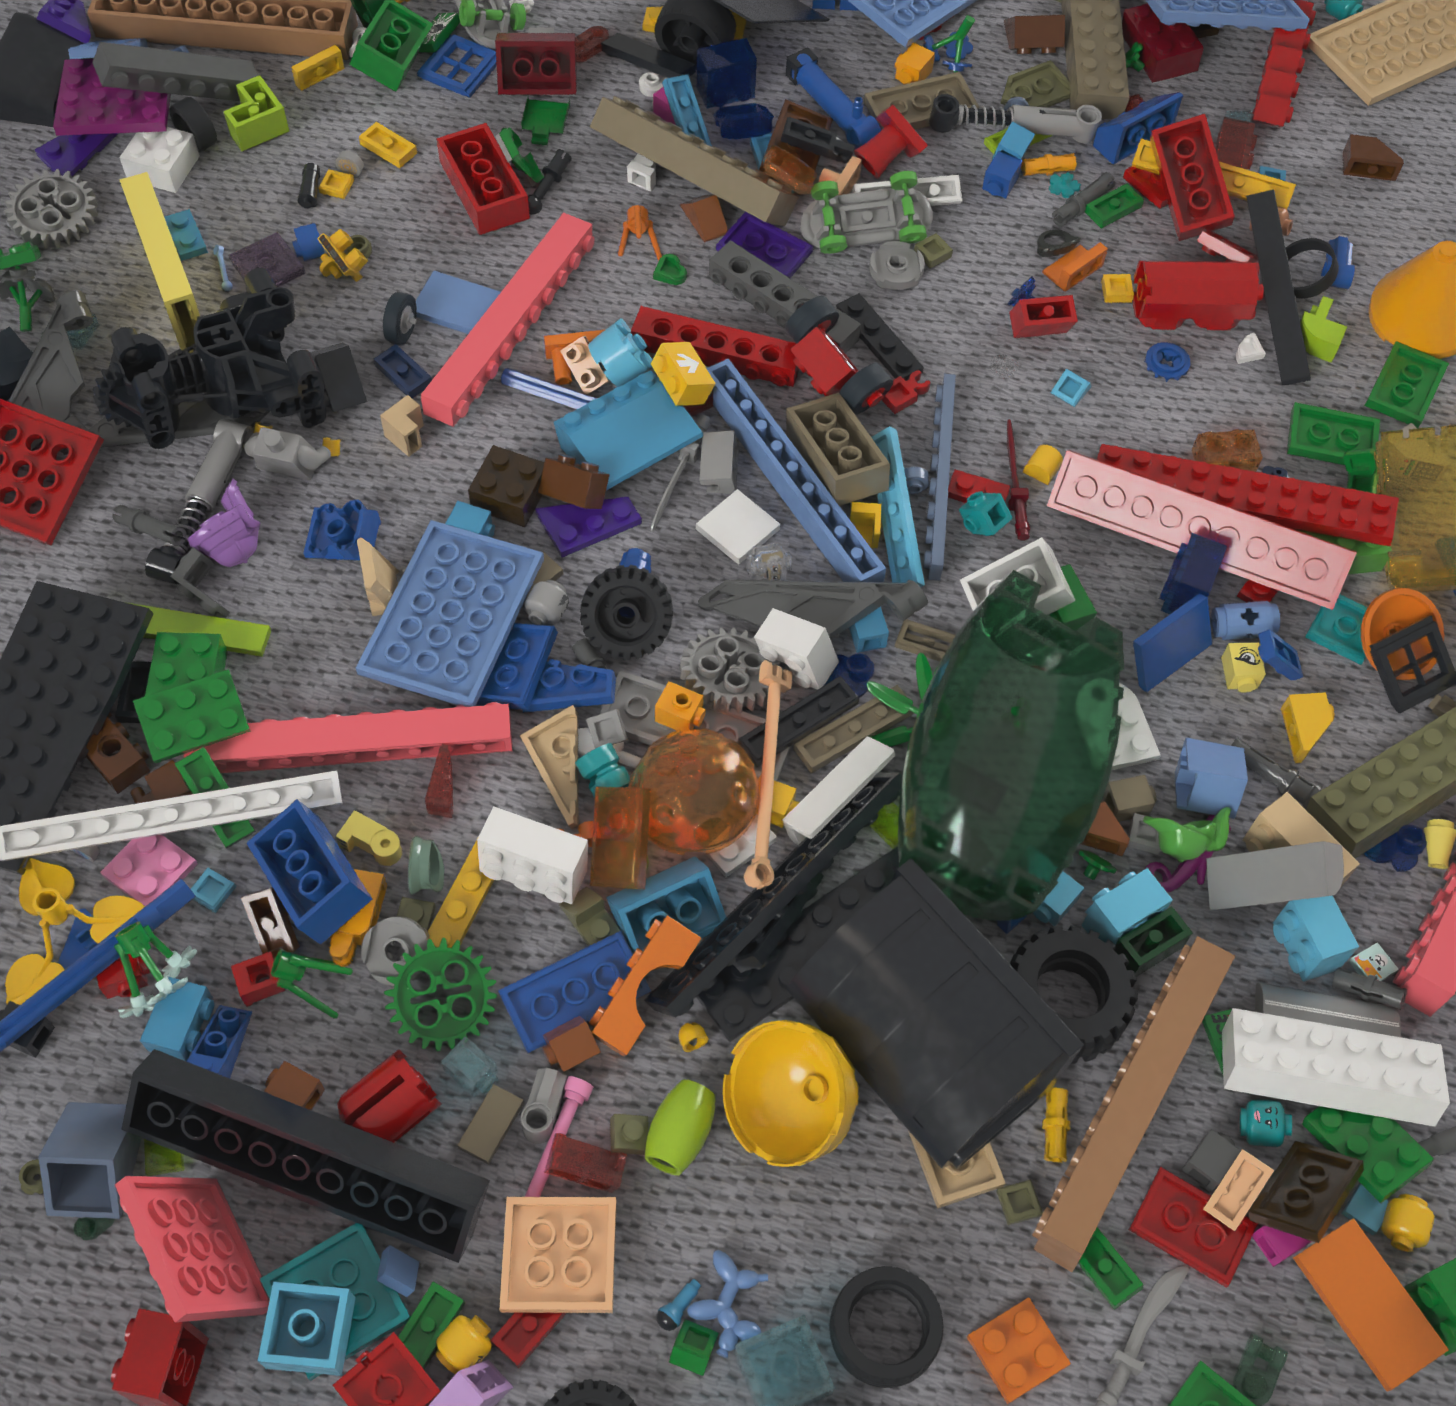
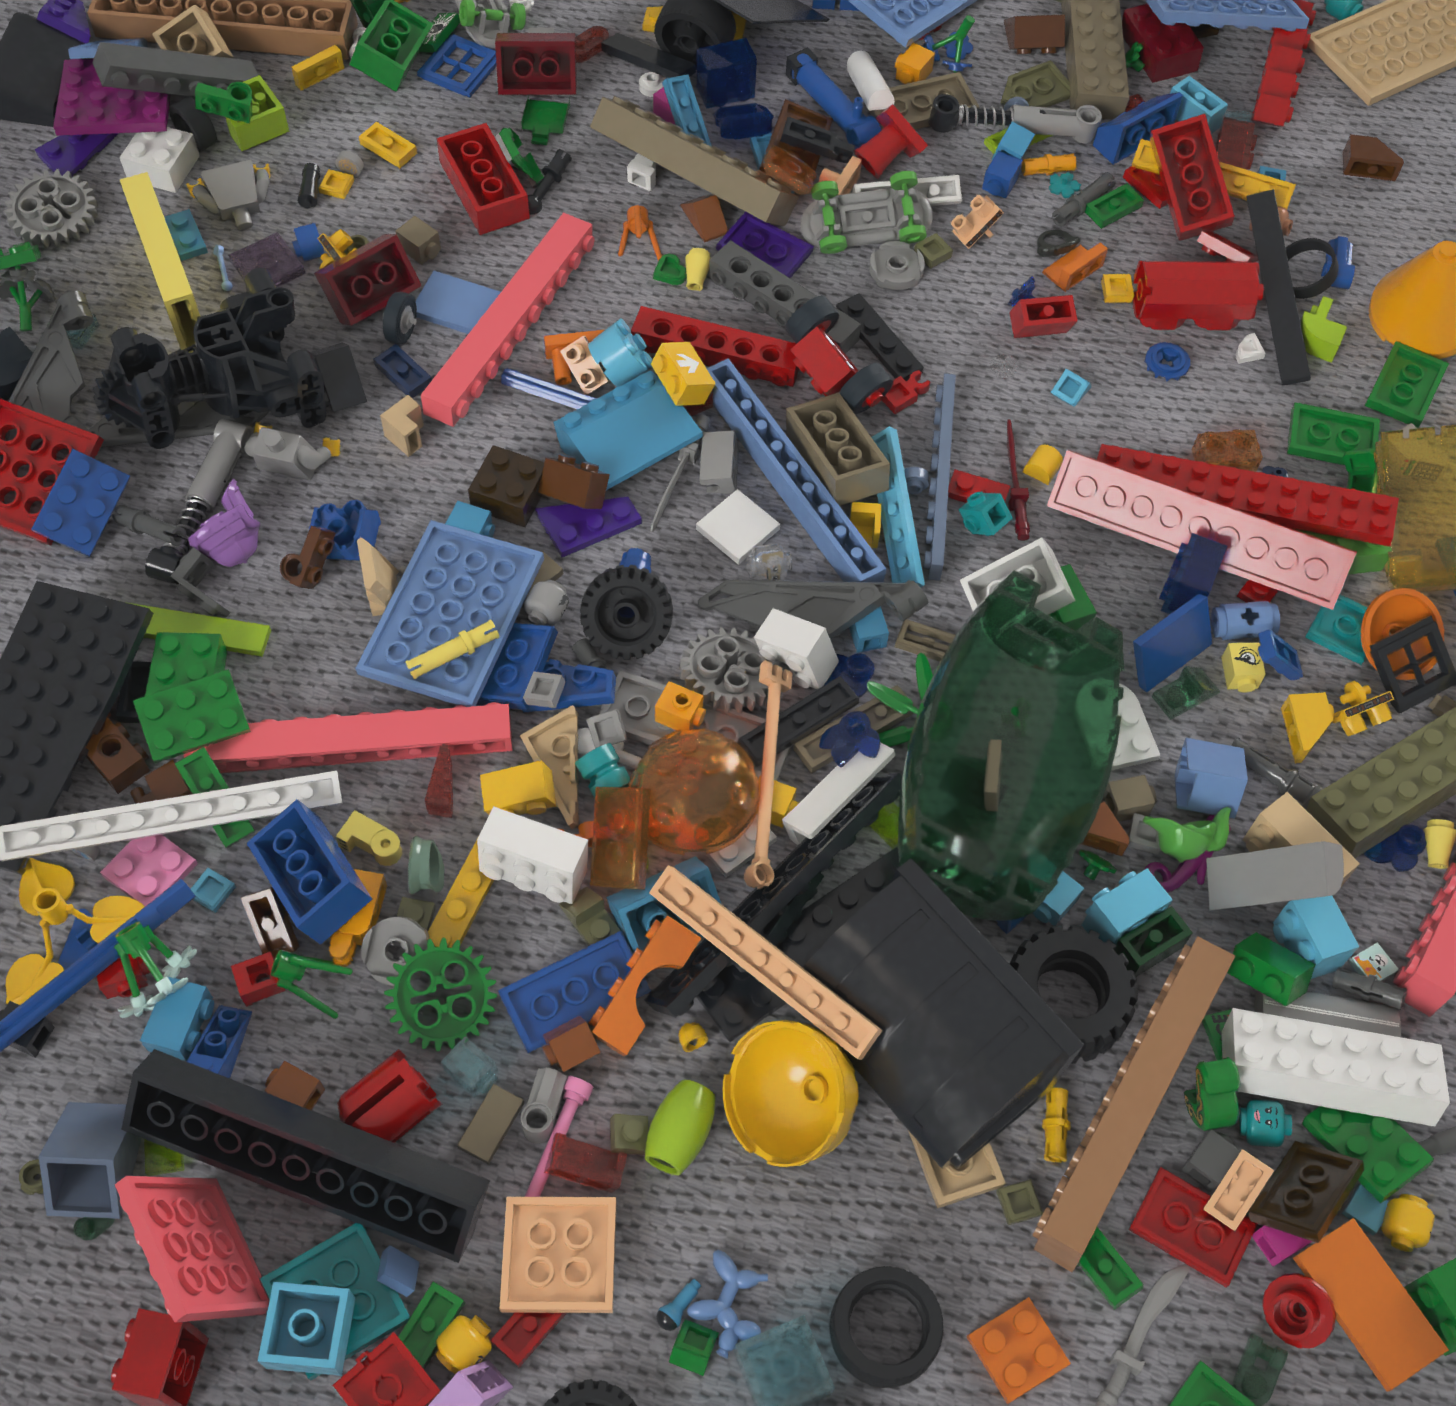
(80, 503): none -> blue plate
(192, 33): none -> tan brick
(230, 103): none -> green plate
(233, 191): none -> light grey torso
(312, 557): none -> reddish brown plate
(367, 279): none -> dark red brick
(419, 240): none -> dark tan brick
(452, 649): none -> light yellow pin
(519, 789): none -> yellow brick
(544, 689): none -> light grey plate
(697, 268): none -> light yellow cone
(766, 963): none -> light nougat plate
(848, 740): none -> clear blue plate
(869, 81): none -> white brick
(977, 222): none -> light nougat hips
(993, 775): none -> dark tan tile
(1185, 692): none -> clear green slope
(1199, 101): none -> medium azure brick
(1215, 1099): none -> green animal
(1271, 969): none -> green brick
(1286, 1317): none -> red piece
(1375, 707): none -> yellow hips

